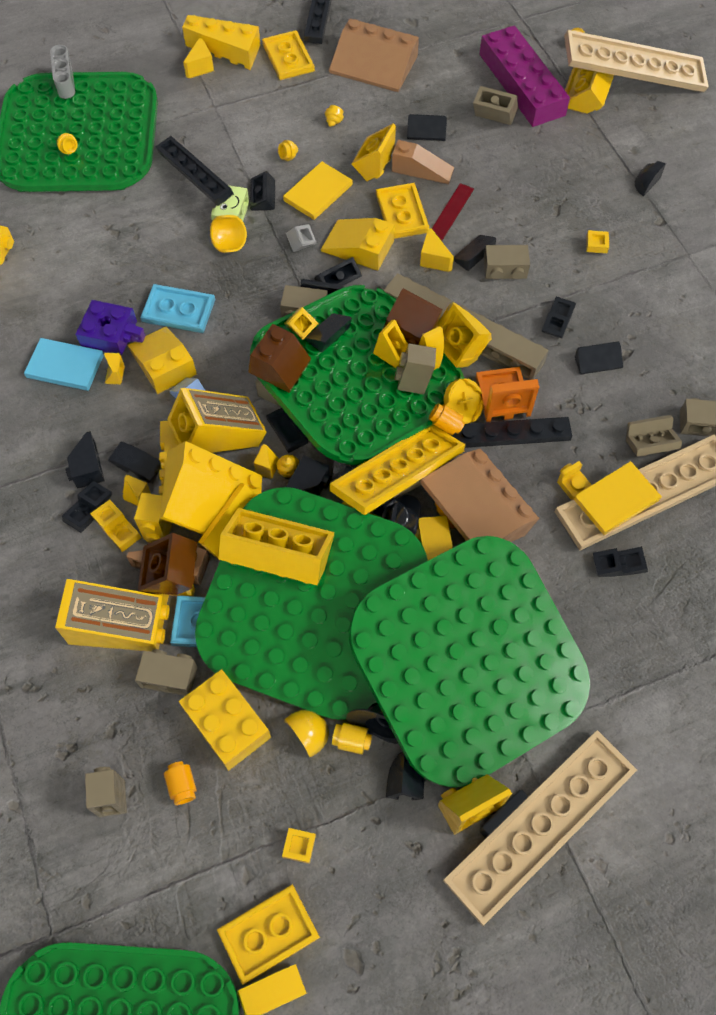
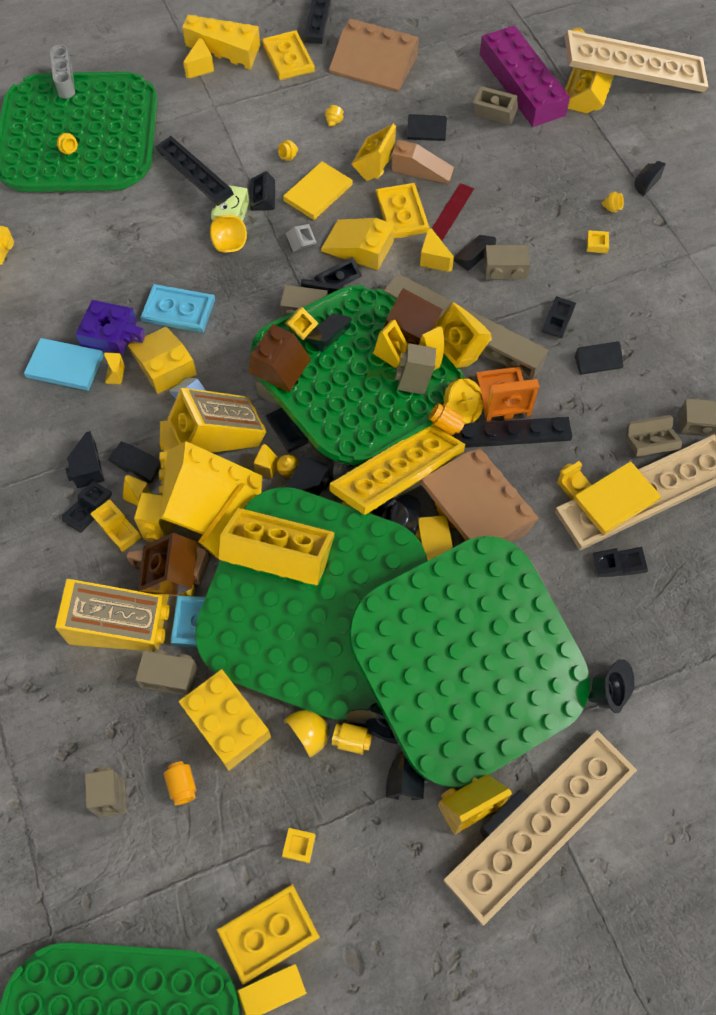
(613, 202): none -> yellow plate
(613, 687): none -> black piece

